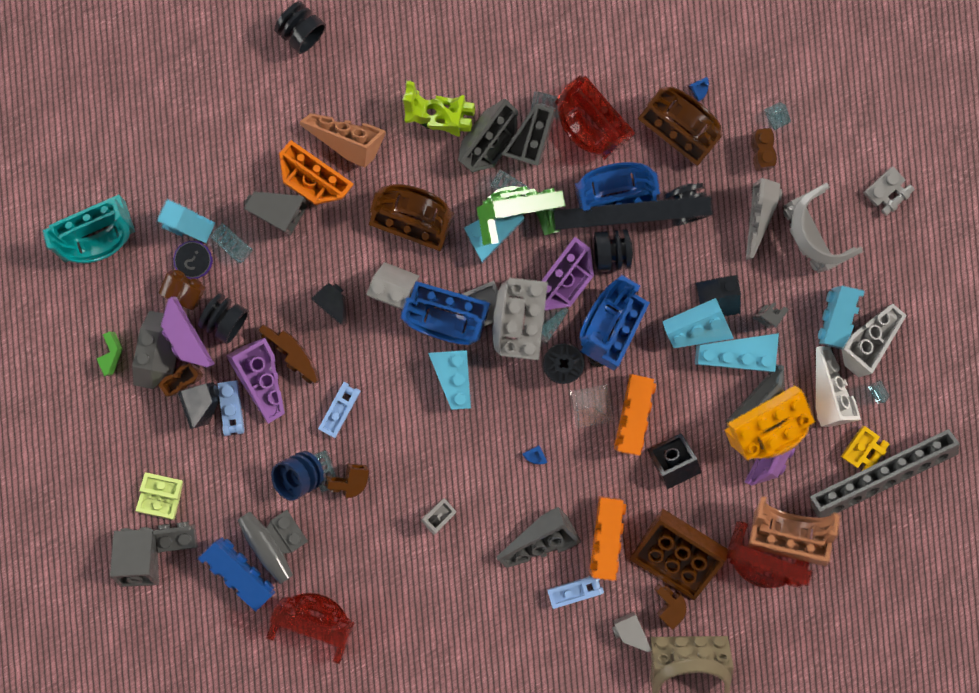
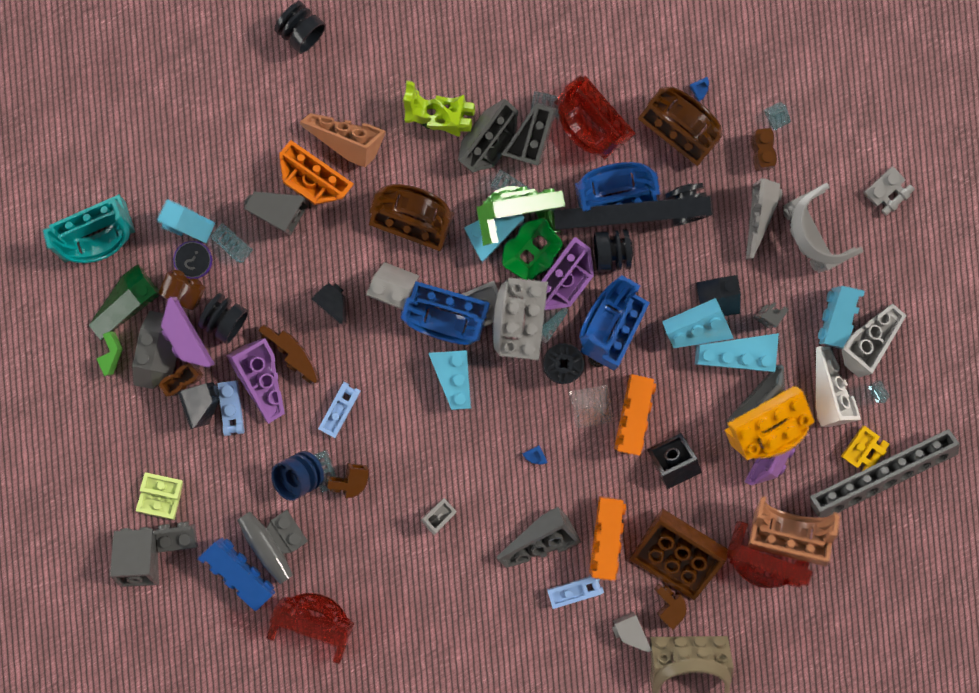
(127, 298): none -> dark green wedge
(543, 258): none -> green piece

